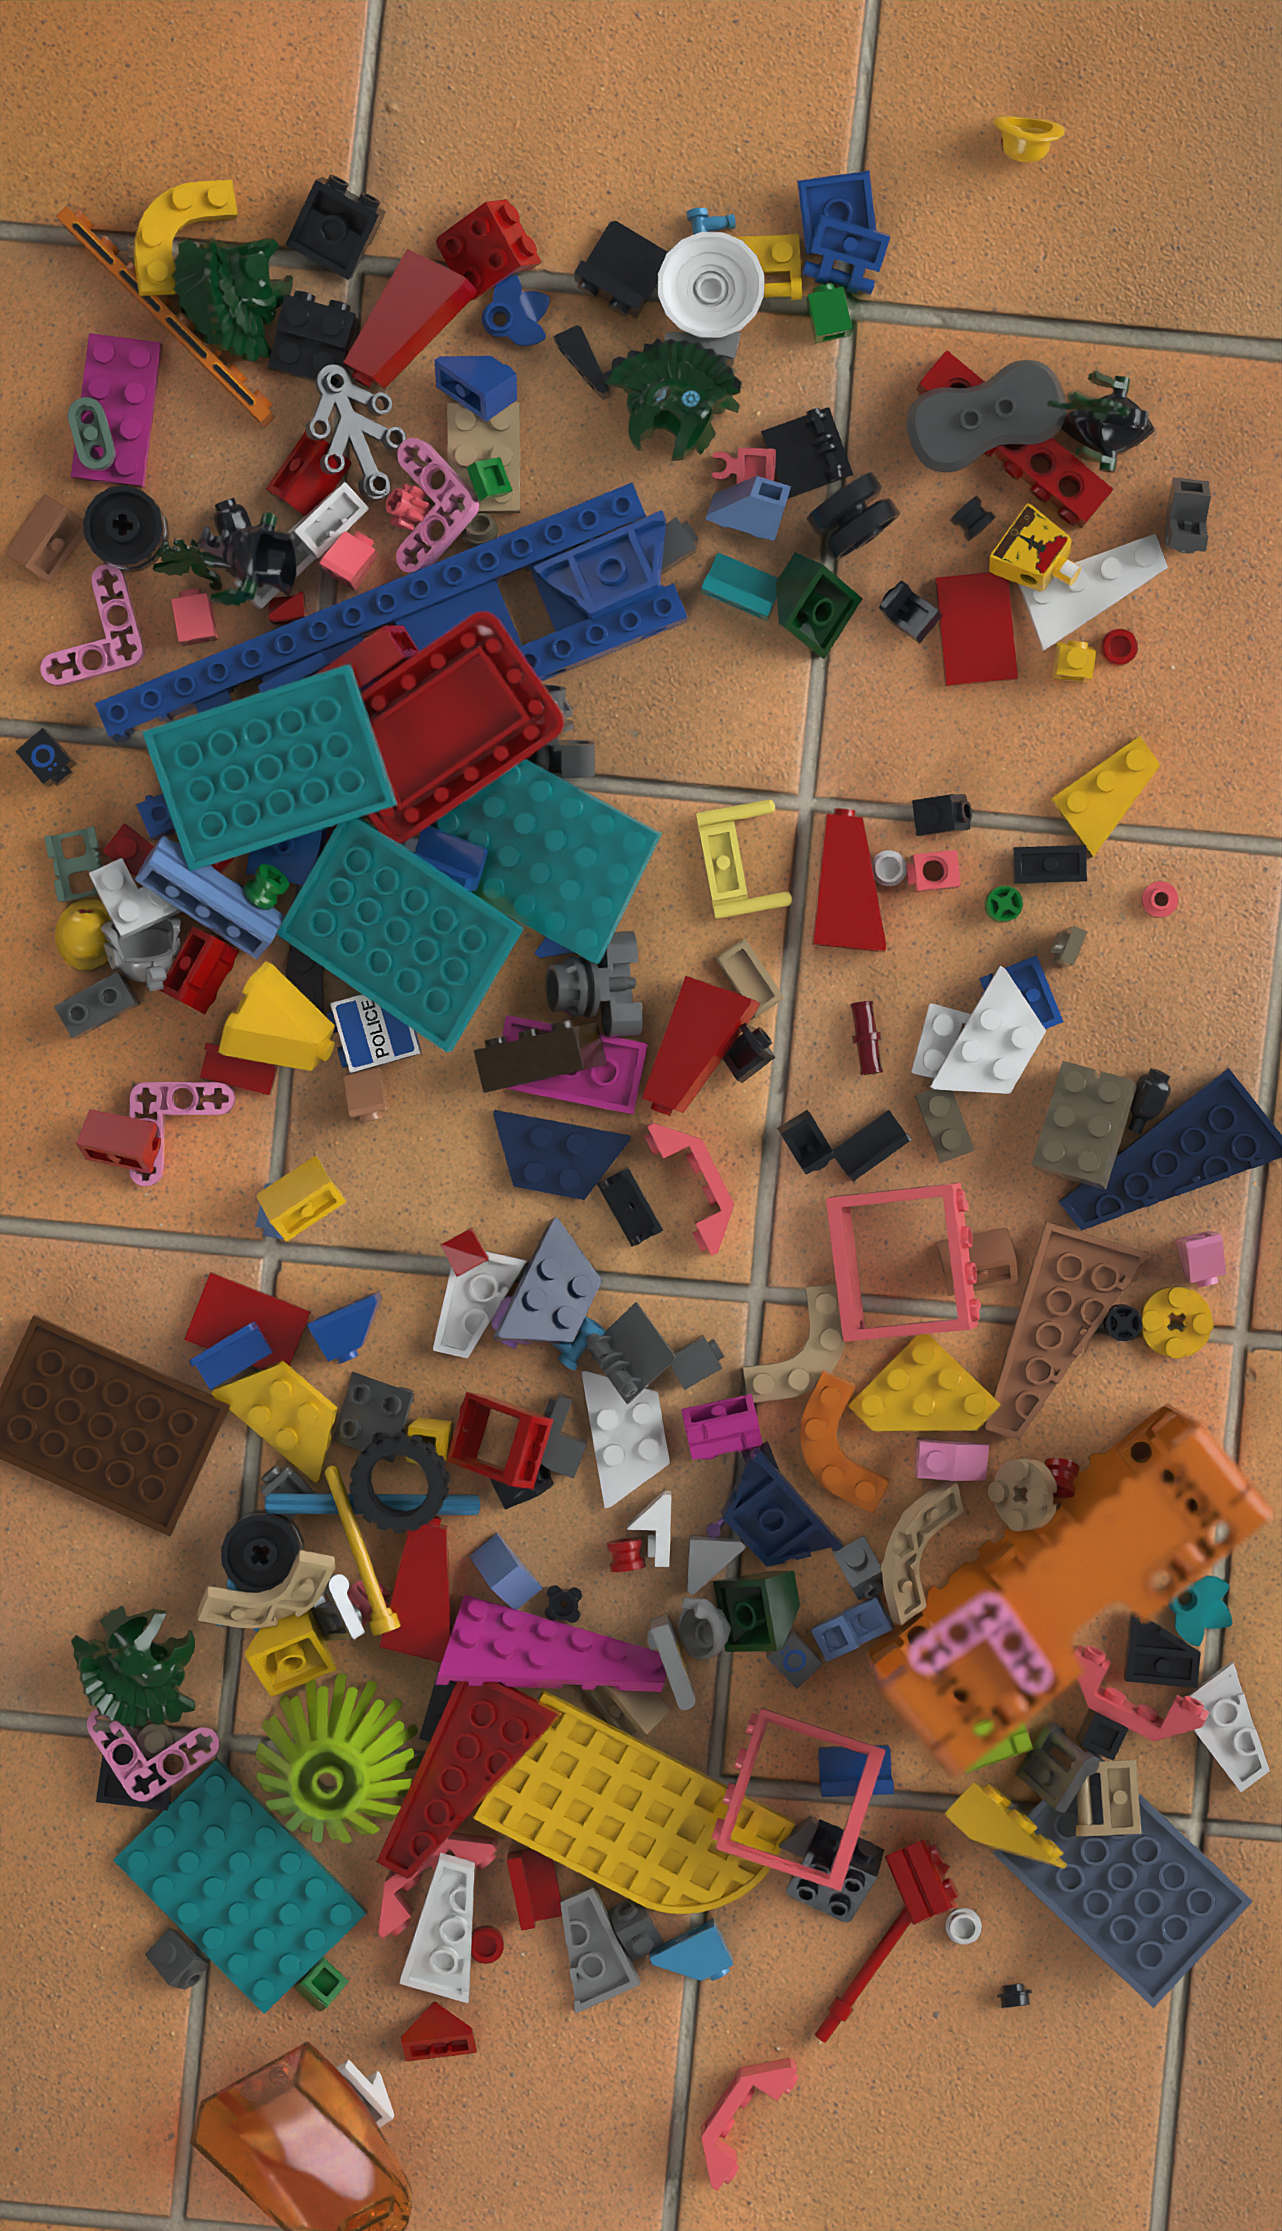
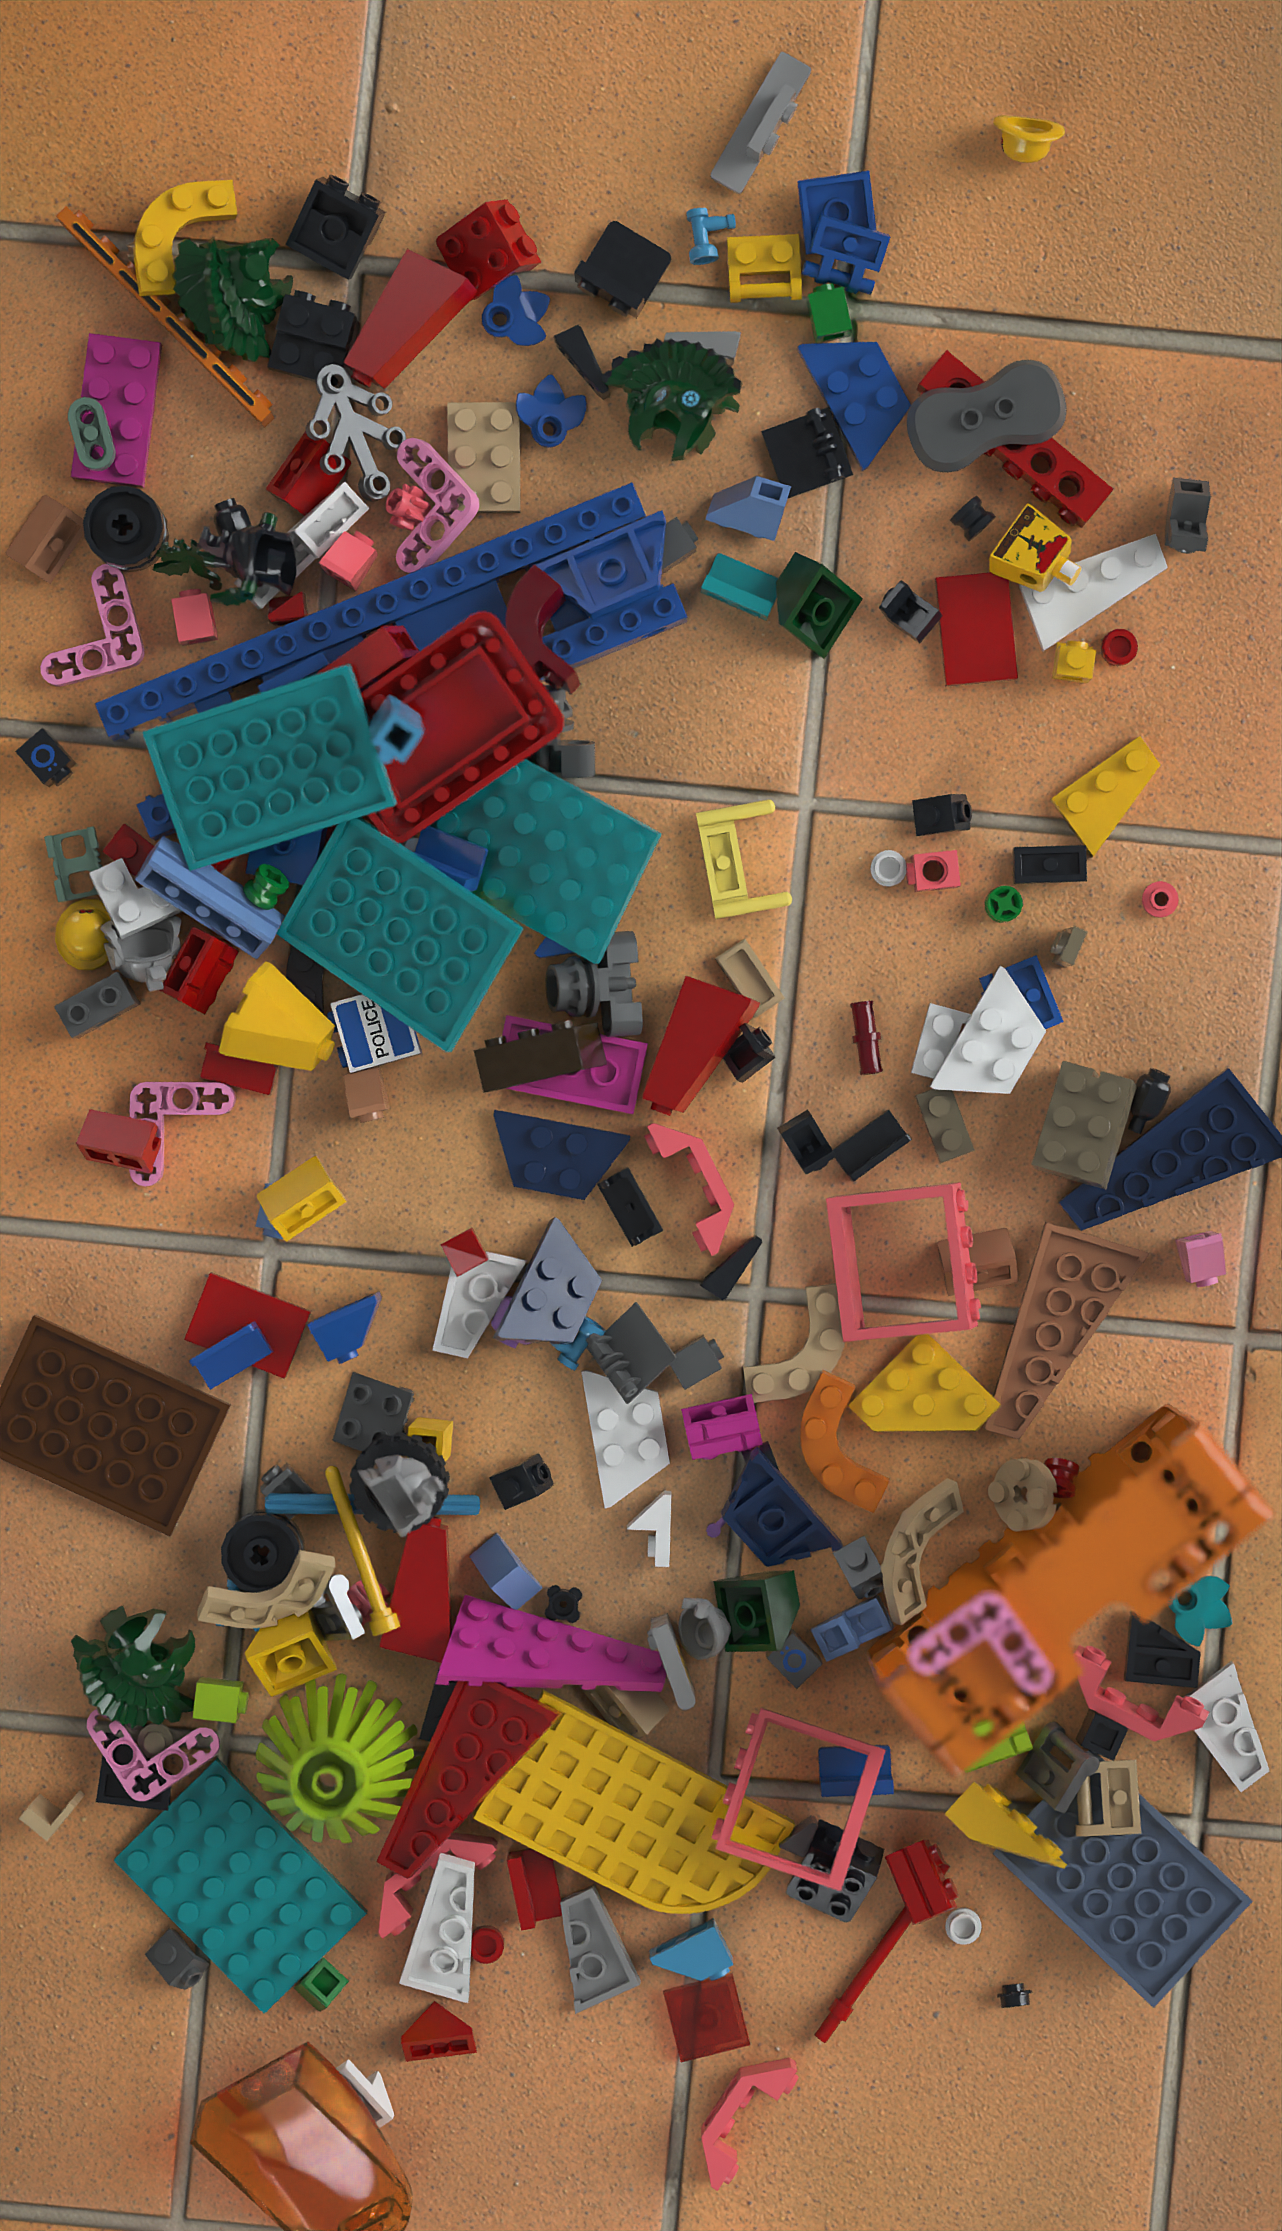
(45, 1817): none -> tan panel
(219, 1700): none -> lime brick
(284, 1413): yellow wing -> none
(395, 730): none -> dark azure brick
(403, 1490): none -> light grey helmet
(477, 383): blue slope -> none
(480, 530): dark tan plate -> none
(489, 479): green plate -> none
(526, 1447): red window -> none
(528, 611): none -> dark red arch
(550, 407): none -> blue plate
(562, 1450): dark grey brick -> none
(626, 1554): red wheel -> none
(635, 1928): dark grey bracket -> none
(706, 2017): none -> clear red plate
(708, 1557): light grey slope -> none
(711, 284): white hat -> none
(726, 1275): none -> black slope
(750, 463): coral plate -> none
(760, 123): none -> light grey bracket
(846, 893): red slope -> none
(850, 512): black wheel -> none
(859, 393): none -> blue wing
(951, 1460): bright pink slope -> none
(1105, 424): black helmet -> none
(1127, 1326): black wheel -> none
(1197, 1321): yellow plate -> none

